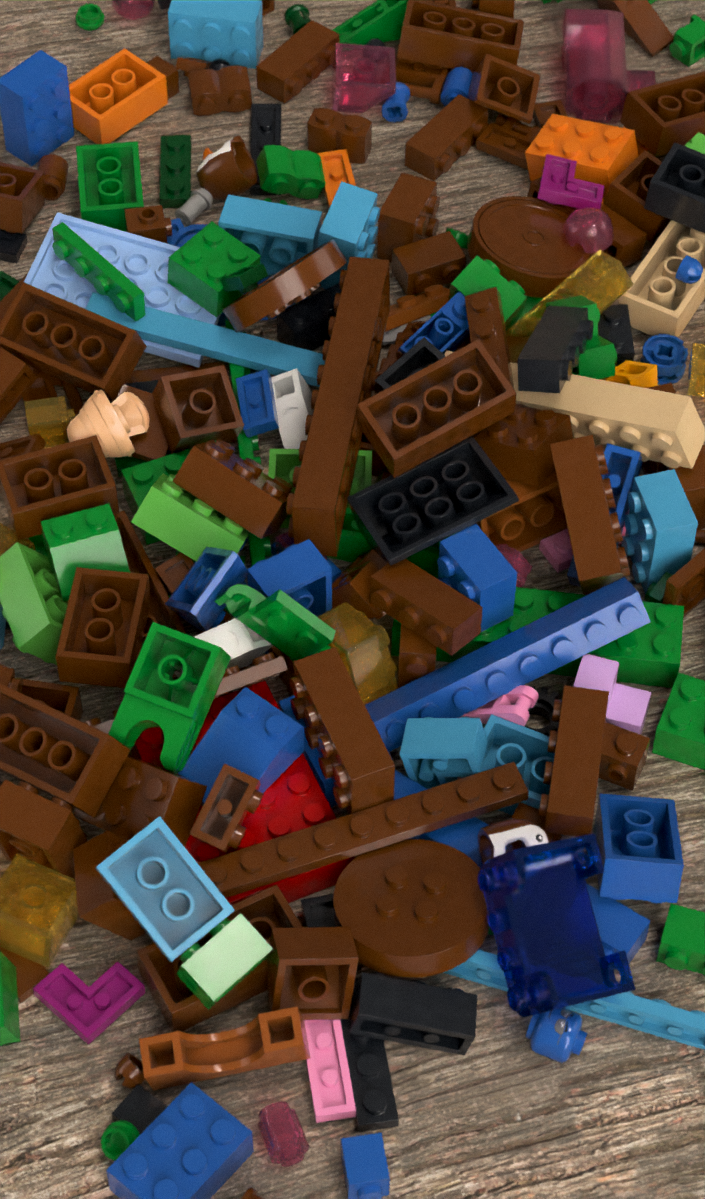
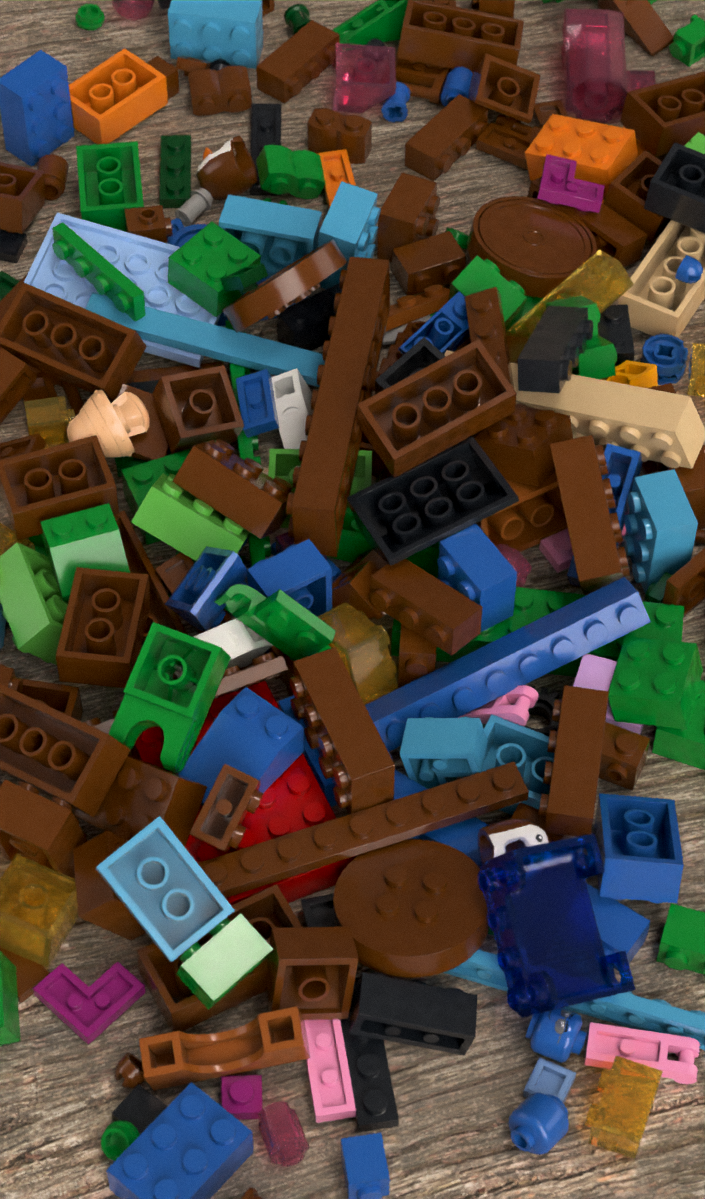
(242, 1096): none -> magenta plate
(538, 1123): none -> blue head
(550, 1079): none -> medium blue tile
(589, 228): clear pink hair -> none
(624, 1106): none -> clear yellow brick
(645, 1048): none -> bright pink plate
(655, 682): none -> green brick

